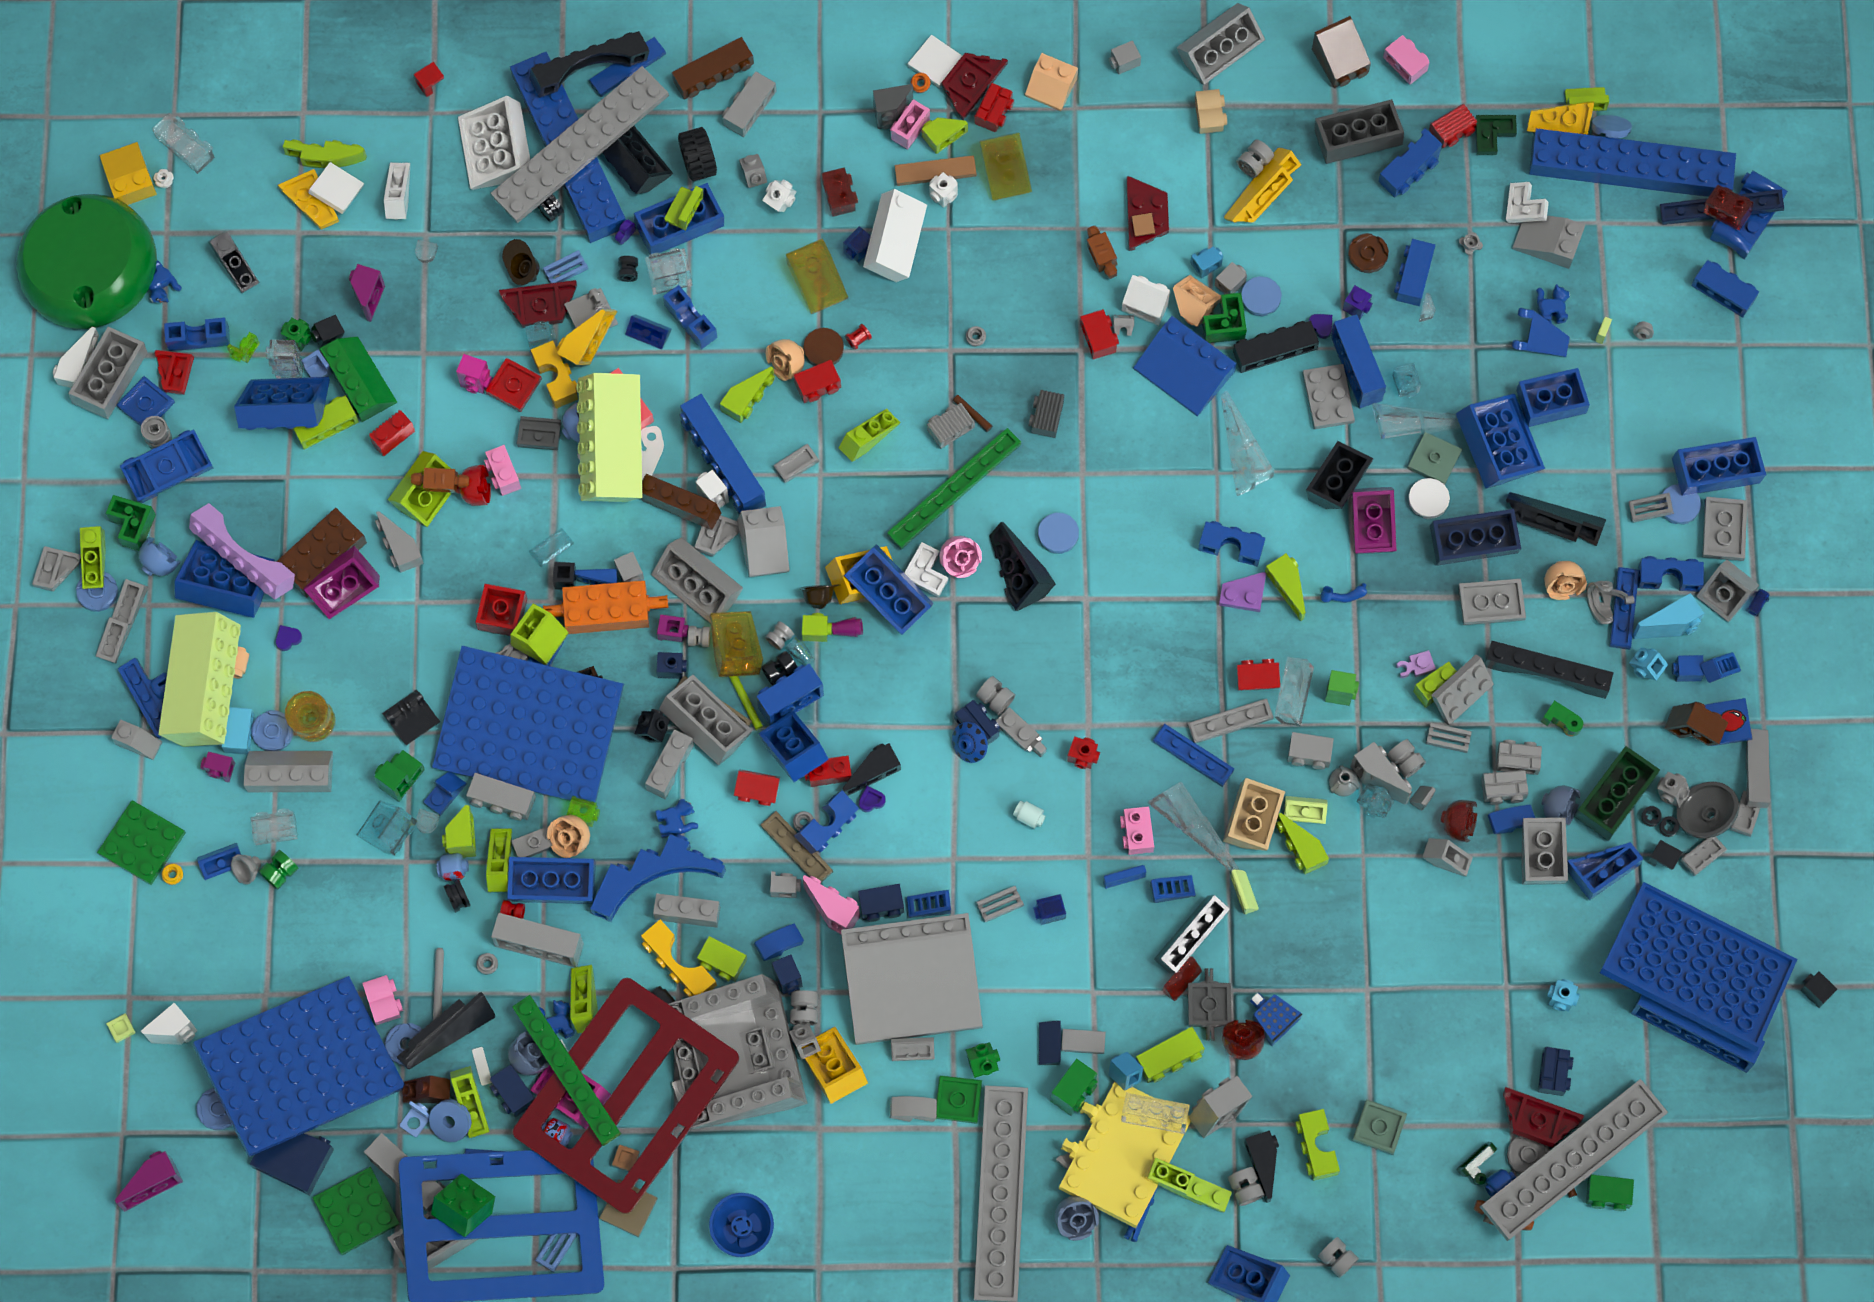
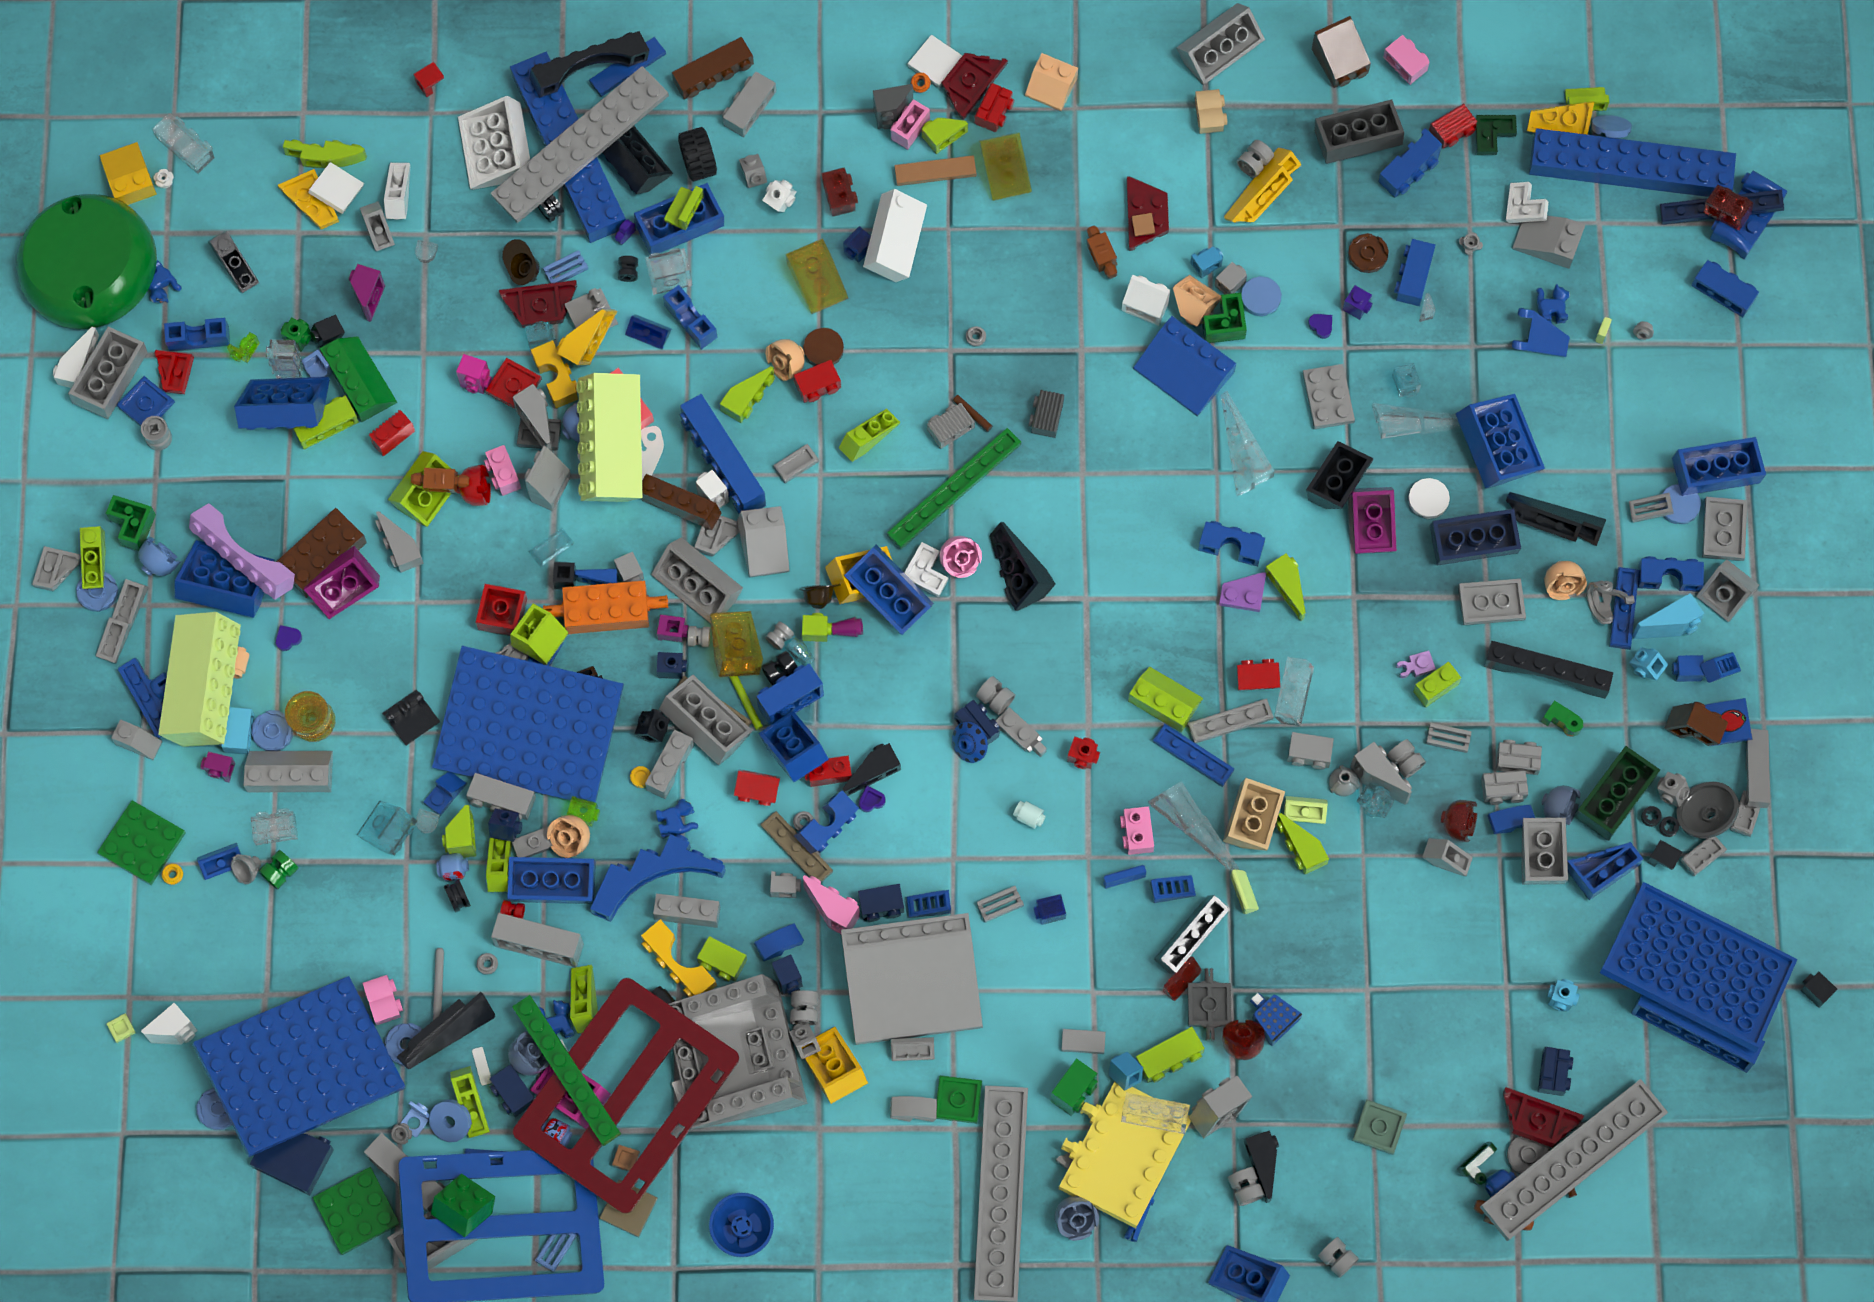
(151, 1179): magenta slope -> none
(166, 466): blue piece -> none
(377, 226): none -> light grey slope
(396, 1133): none -> light grey plate
(398, 774): green brick -> none
(426, 1090): copper slope -> none
(504, 825): none -> dark blue brick
(532, 409): none -> light grey slope
(547, 479): none -> light grey slope
(639, 776): none -> yellow tile
(858, 336): red bush -> none
(943, 189): white brick -> none
(983, 1059): green brick -> none
(1050, 1043): dark blue slope -> none
(1058, 533): medium blue tile -> none
(1099, 334): red brick -> none
(1123, 321): light grey tile -> none
(1125, 57): light grey brick -> none
(1164, 699): none -> lime slope
(1188, 1185): lime slope -> none
(1275, 346): black brick -> none
(1320, 1163): lime arch -> none
(1328, 595): blue piece -> none
(1341, 688): bright green brick -> none
(1358, 361): blue brick -> none
(1422, 797): light grey slope -> none
(1434, 458): sand green plate -> none
(1462, 689): light grey plate -> none
(1552, 397): blue brick -> none
(1610, 1192): green brick -> none
(1758, 602): clear blue pin -> none

